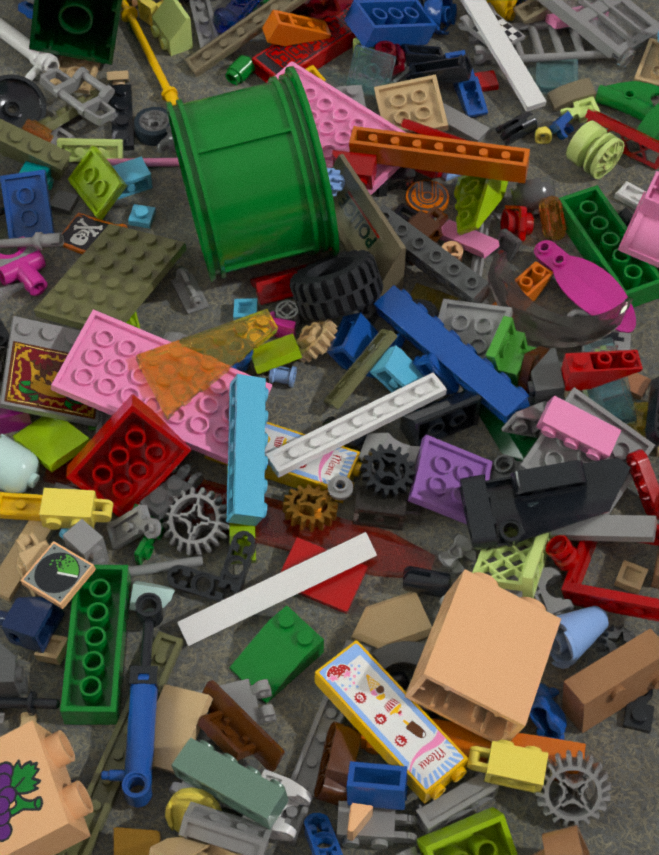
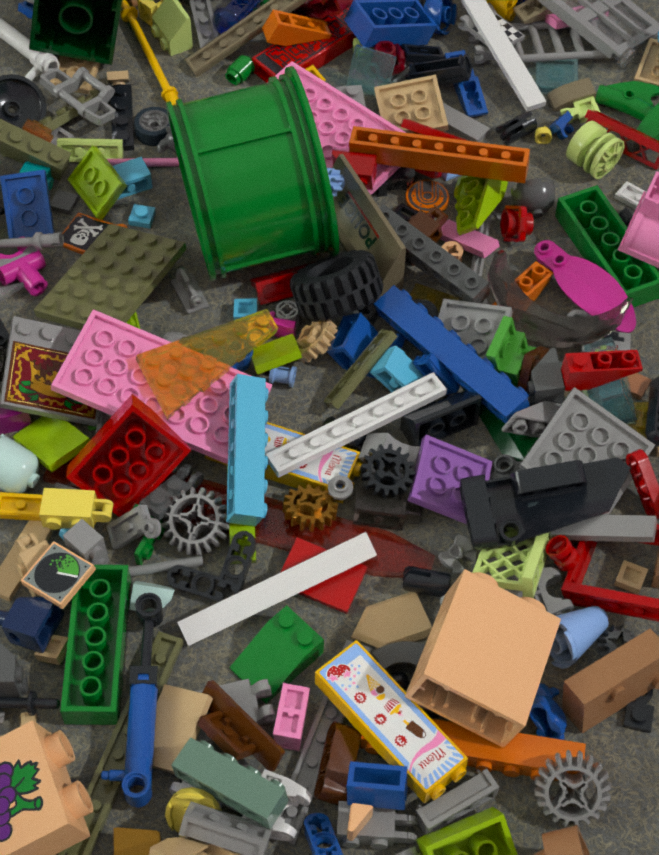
(291, 716): none -> bright pink hinge
(487, 80): red tile -> none
(508, 243): dark grey tile -> none
(510, 765): light yellow brick -> none
(552, 218): clear orange plate -> none
(578, 429): bright pink brick -> none

